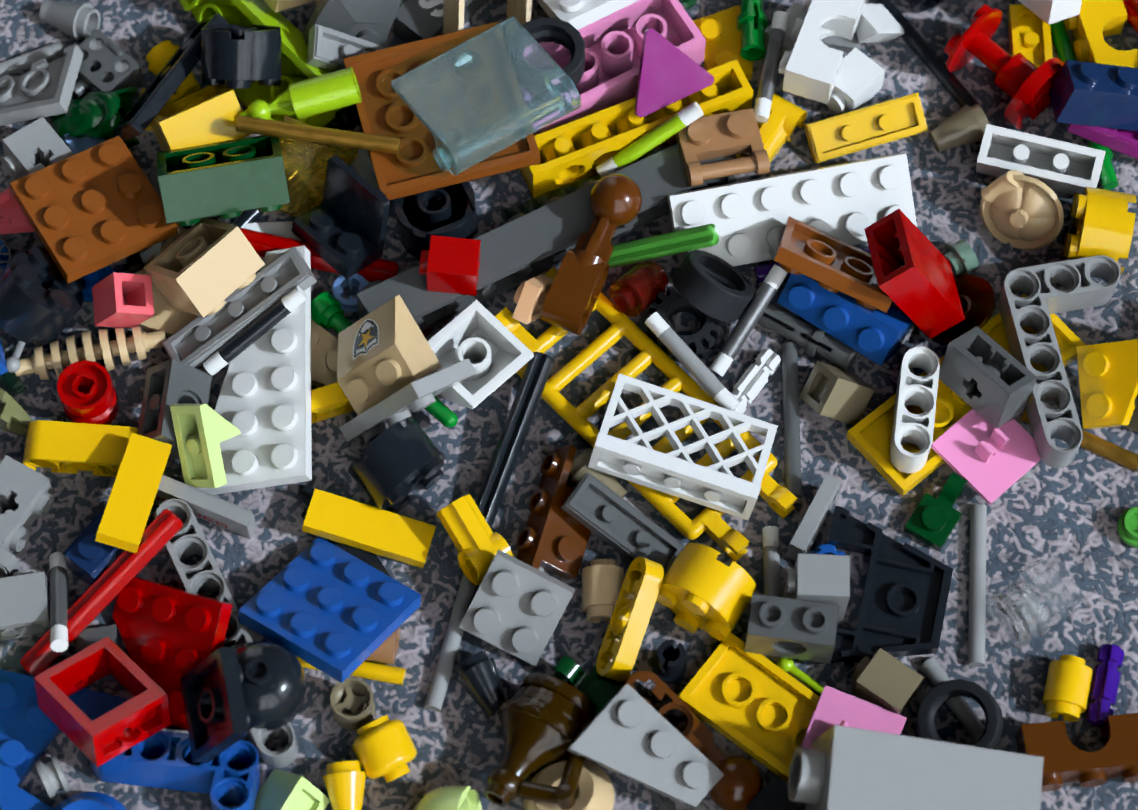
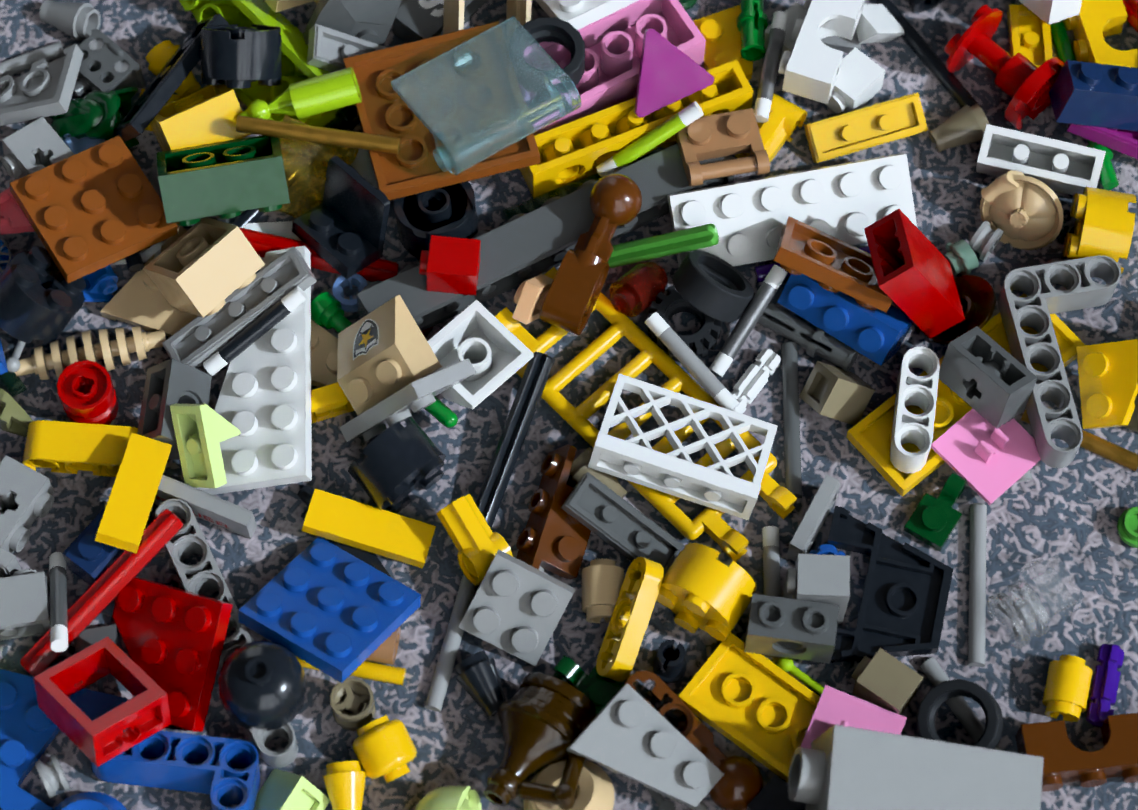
(123, 300): coral brick -> none
(215, 704): black plate -> none
(985, 240): none -> light grey bush

